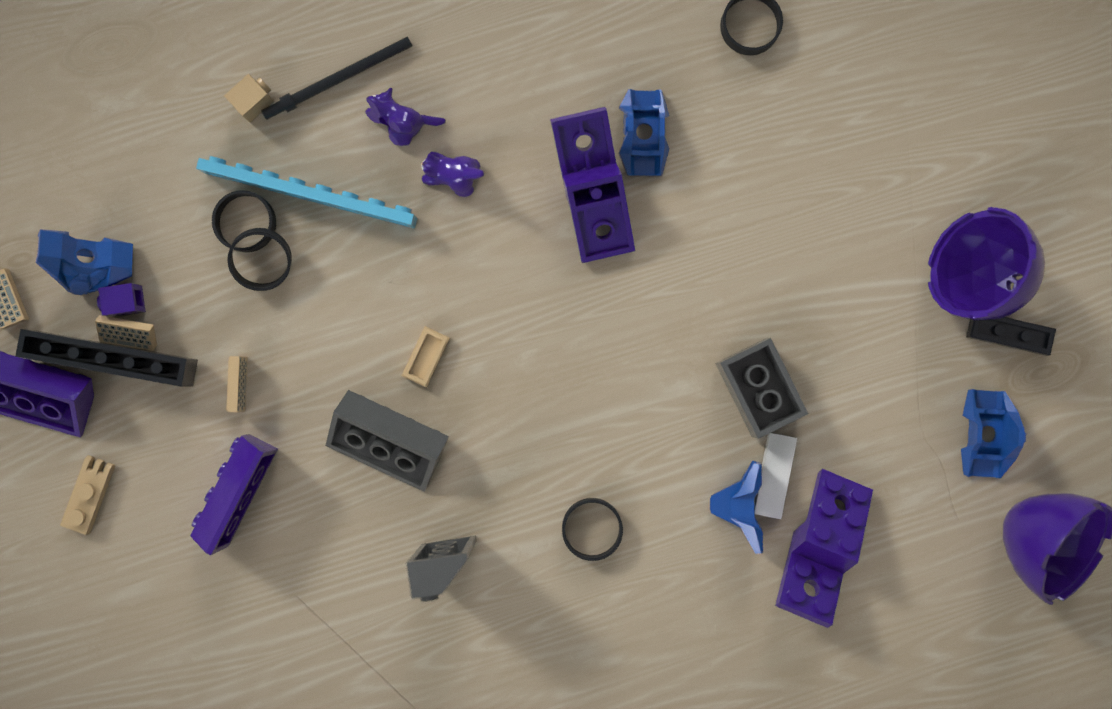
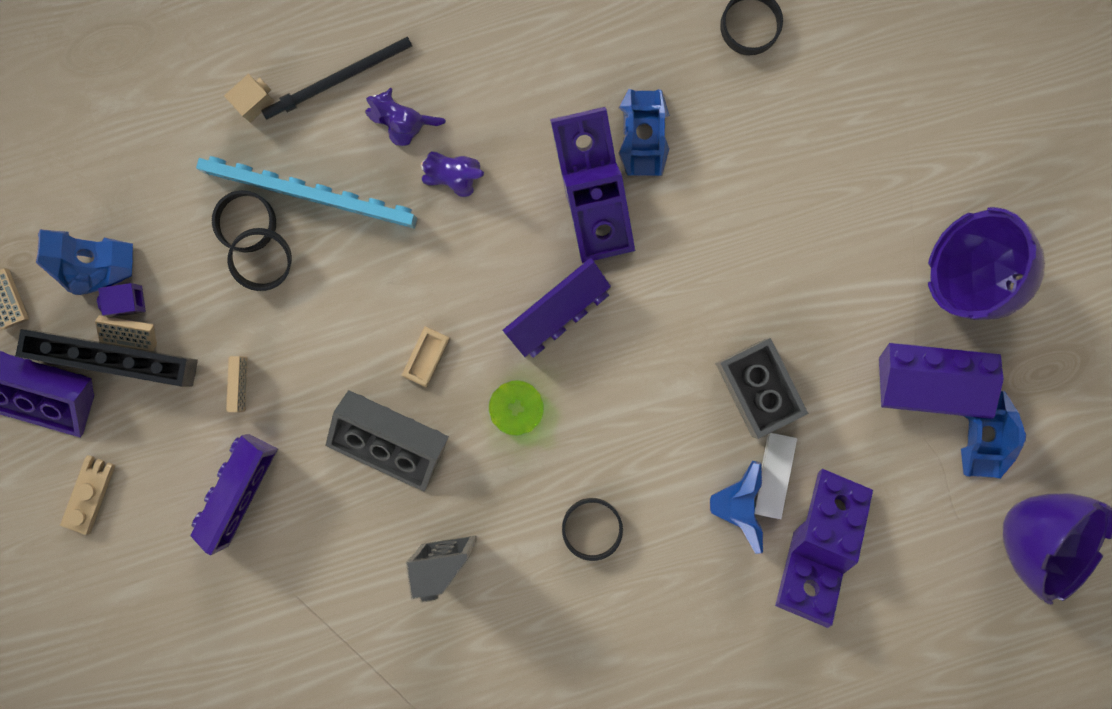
(502, 415): none -> clear neon green plate
(557, 308): none -> dark purple slope
(940, 380): none -> dark purple slope
(1013, 334): black tile -> none

